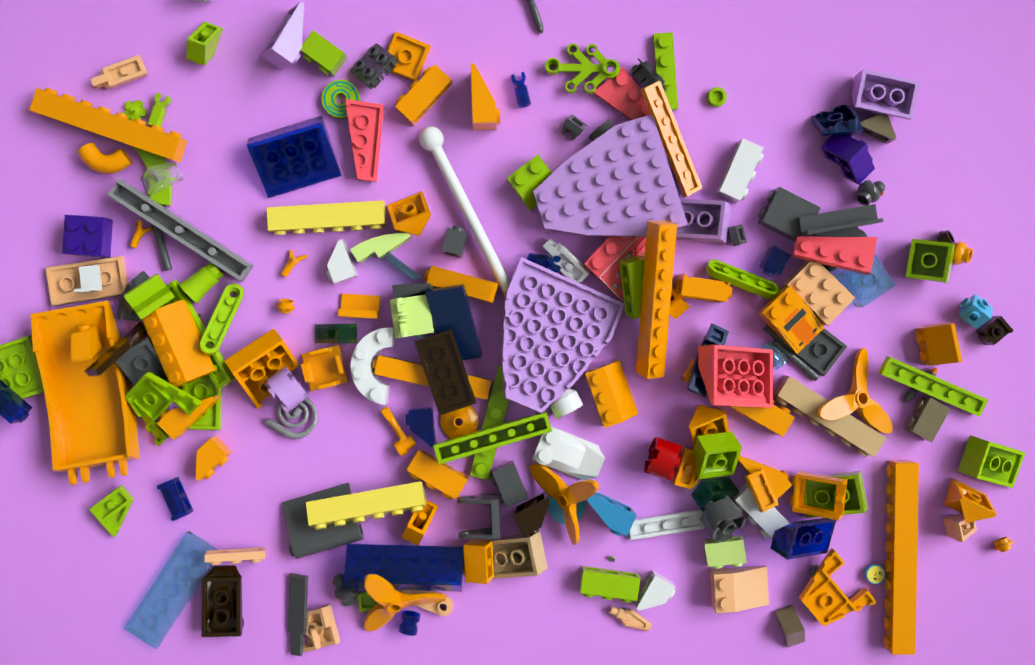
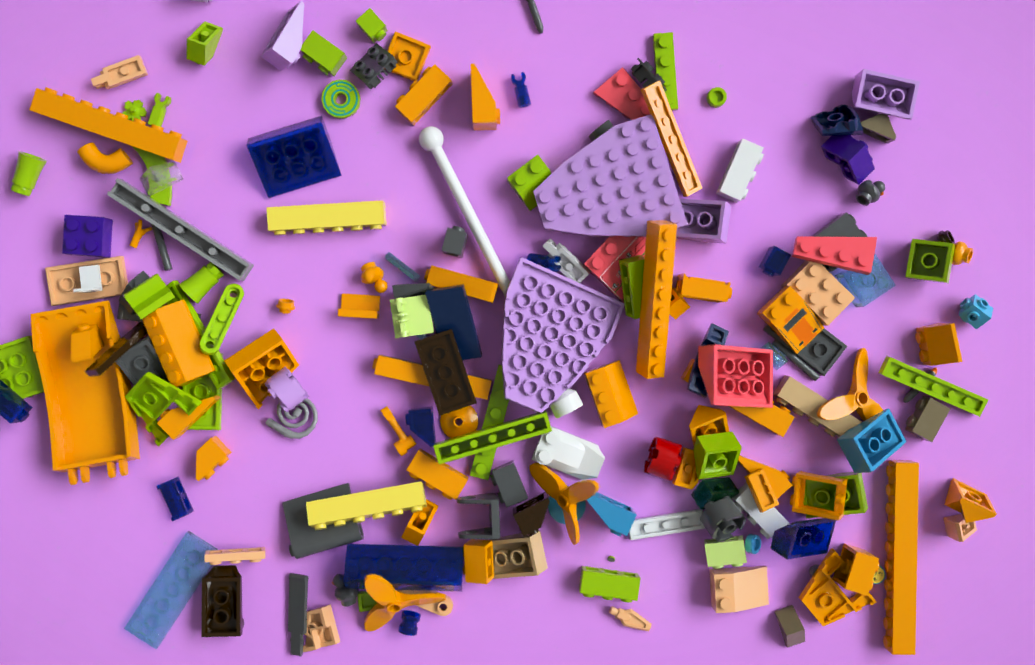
(27, 173): none -> lime plant
(113, 509): lime wing -> none
(292, 261): light orange bar -> none
(324, 368): light orange panel -> none
(336, 333): clear green slope -> none
(340, 264): white slope -> none
(362, 364): white brick -> none
(365, 135): coral wing -> none
(372, 26): none -> lime brick
(373, 274): none -> light orange animal
(379, 245): yellowish green slope -> none
(410, 214): light orange slope -> none
(575, 125): dark grey tile -> none
(585, 68): lime plant -> none
(655, 592): white slope -> none
(736, 235): dark grey plate -> none
(742, 279): lime plate -> none
(752, 544): none -> medium azure tile
(782, 212): dark grey brick -> none
(838, 220): dark grey panel -> none
(857, 570): none -> light orange brick
(871, 442): none -> dark azure slope
(986, 331): dark brown brick -> none
(991, 461): lime slope -> none
(1003, 544): light orange plate -> none

